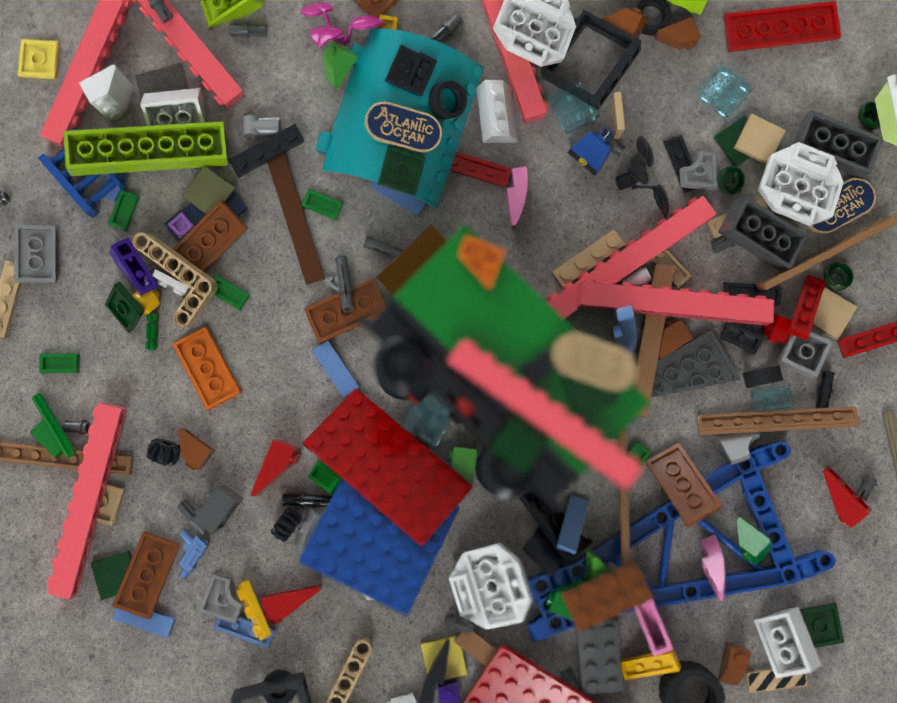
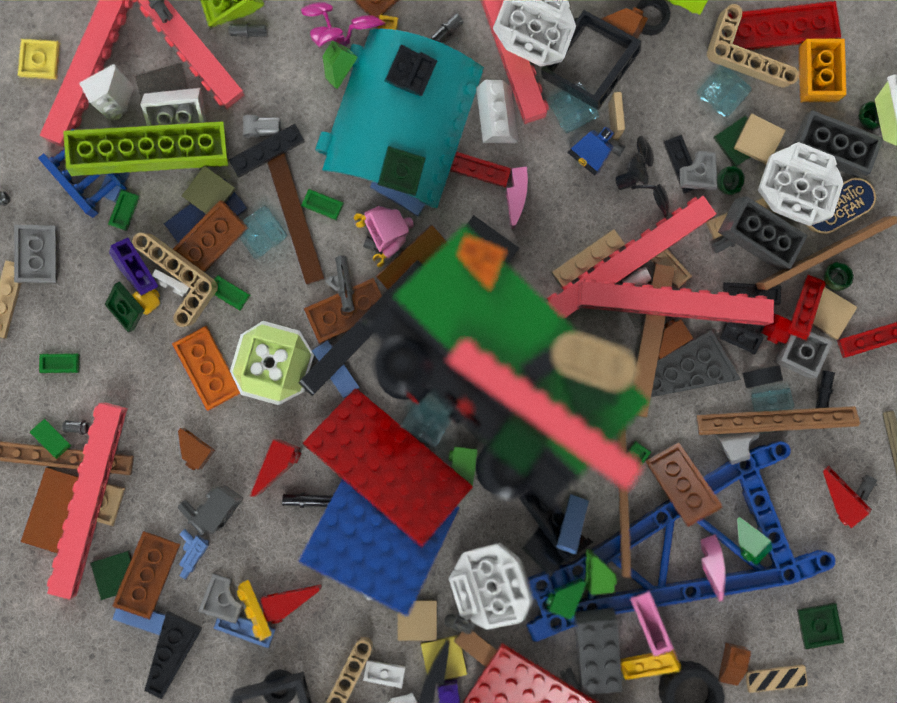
(49, 510): none -> dark orange tile
(54, 425): green axle -> none
(151, 331): green axle -> none
(163, 452): black gear -> none
(172, 648): none -> black wing
(181, 225): medium lavender tile -> none
(262, 232): none -> clear light blue slope
(286, 524): black gear -> none
(291, 357): none -> yellowish green piece
(307, 528): light grey plate -> none
(325, 477): green tile -> none
(352, 339): none -> black beam
(384, 673): none -> white plate
(386, 229): none -> bright pink torso
(403, 127): tile -> none
(420, 623): none -> tan tile
(460, 97): black tyre -> none
(492, 237): none -> black tile
(607, 596): dark orange plate -> none
(626, 330): medium blue slope -> none
(680, 35): dark orange slope -> none
(745, 56): none -> tan beam
(787, 643): white slope -> none
(822, 70): none -> light orange brick

